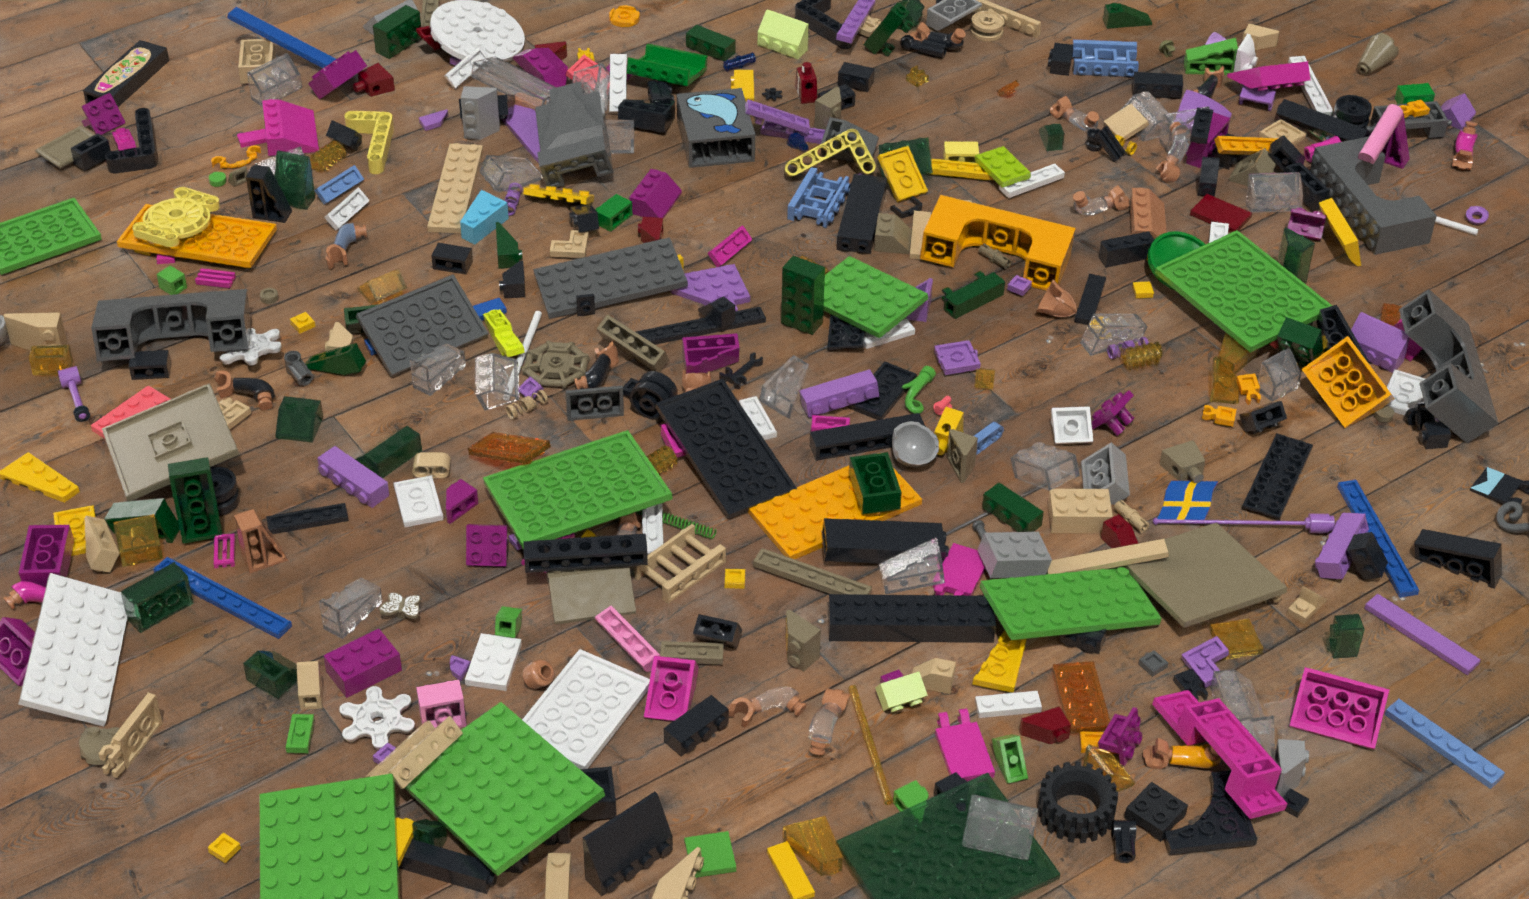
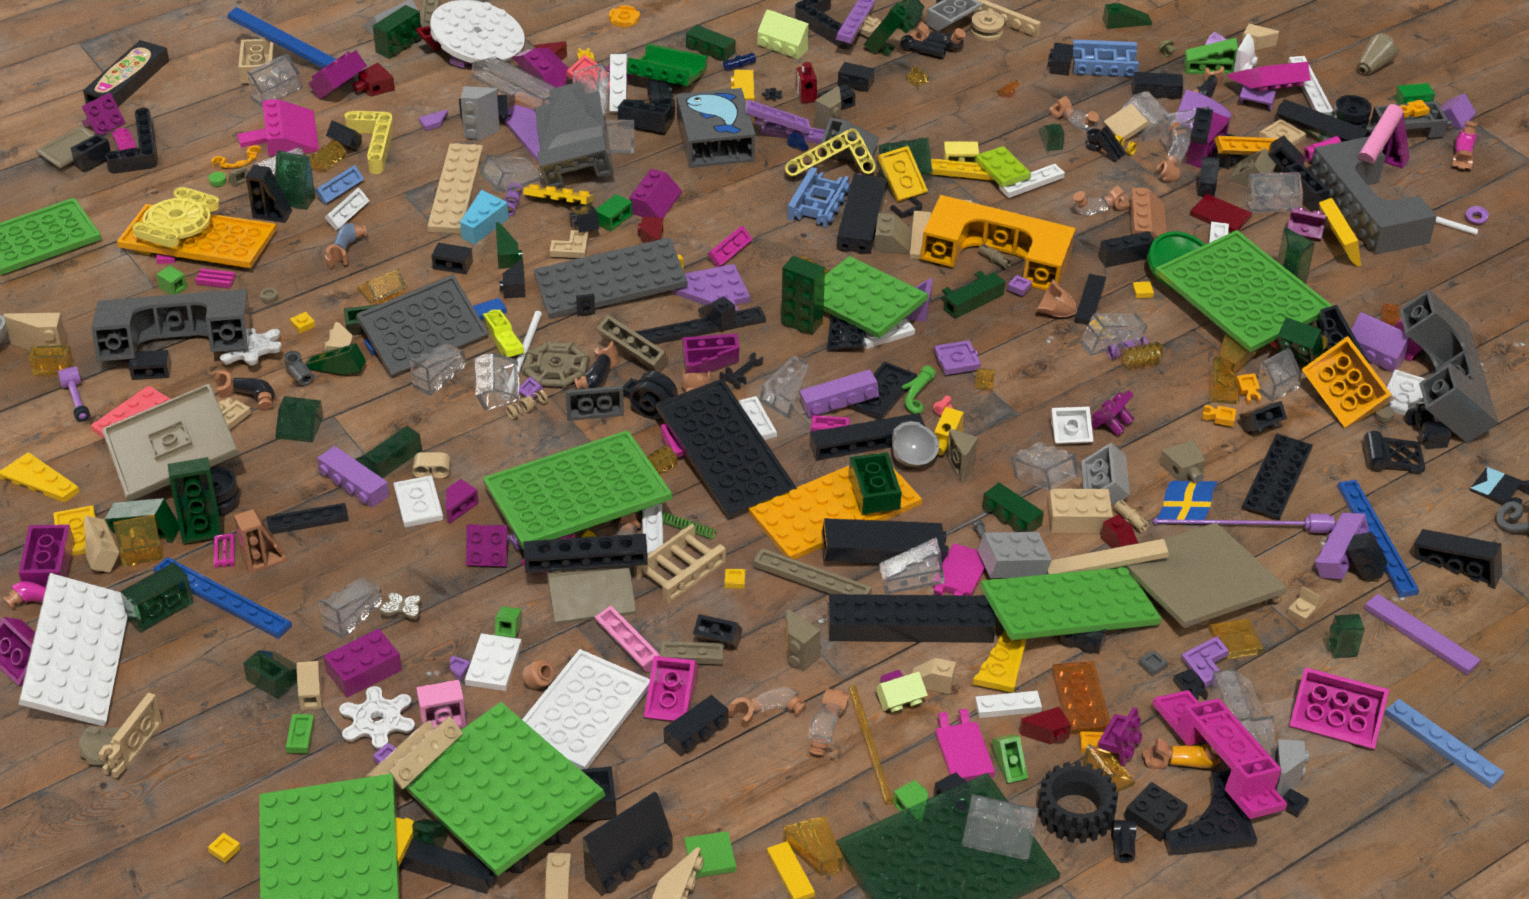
(464, 68): white tile -> none
(509, 448): clear orange plate -> none
(988, 436): medium blue beam -> none
(1380, 454): none -> black piece

